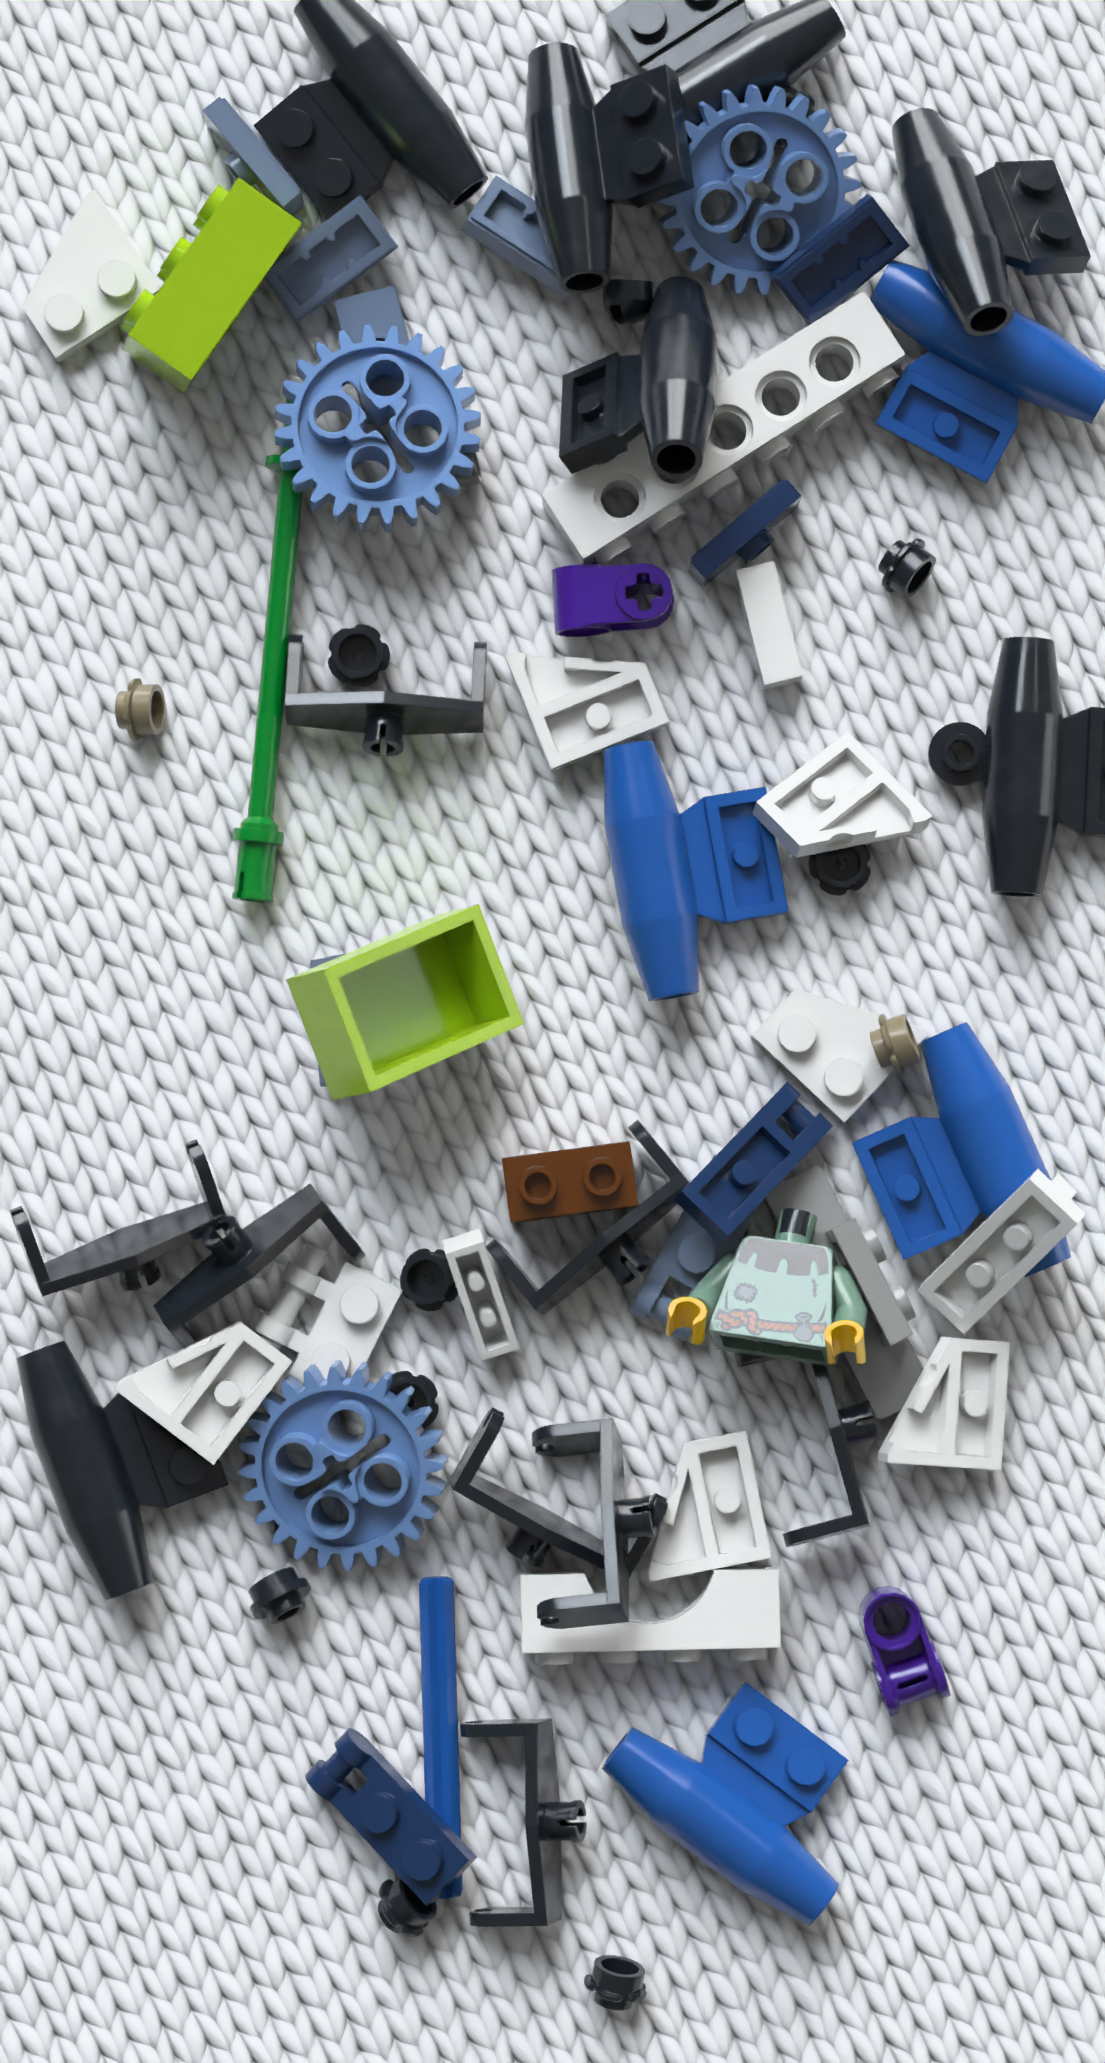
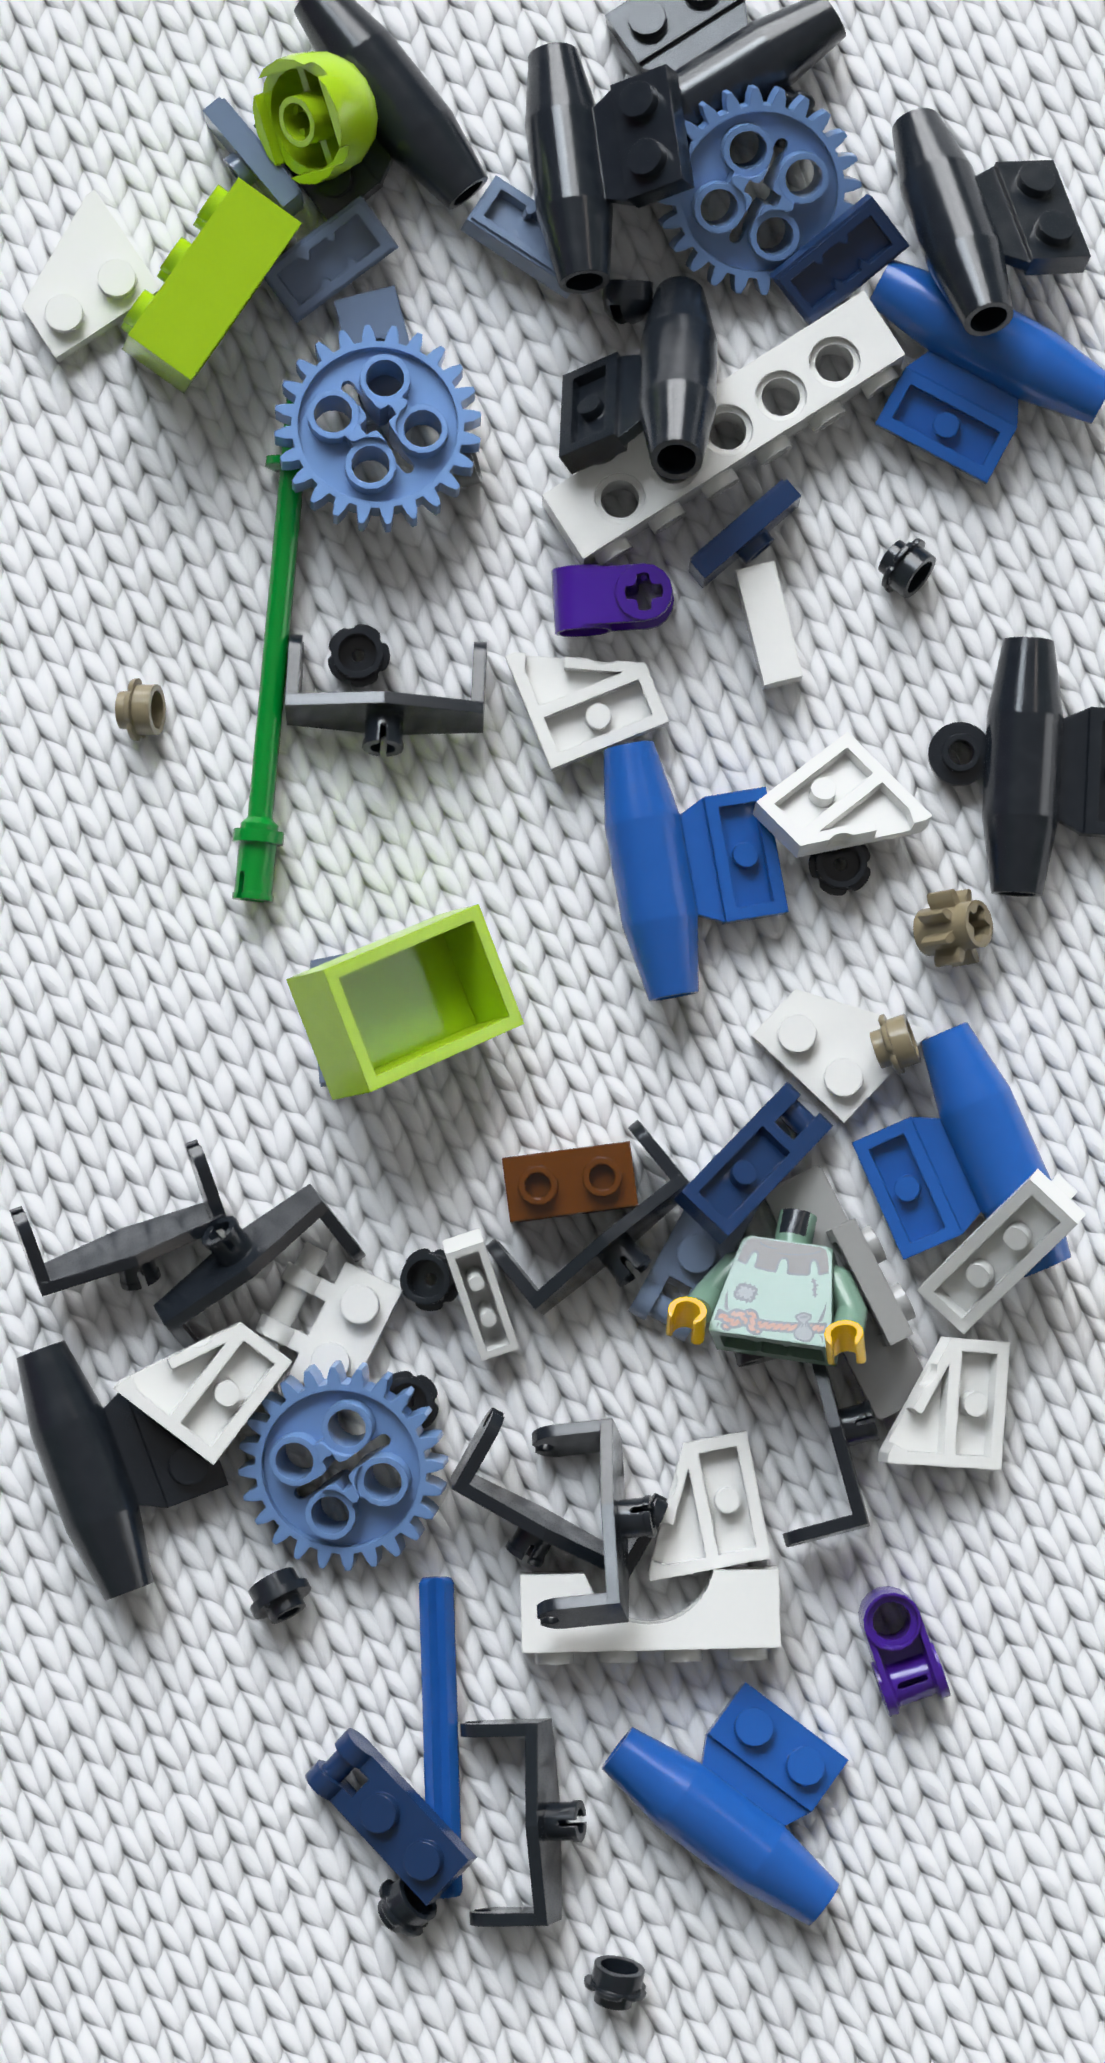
(315, 115): none -> lime cylinder
(953, 928): none -> dark tan gear

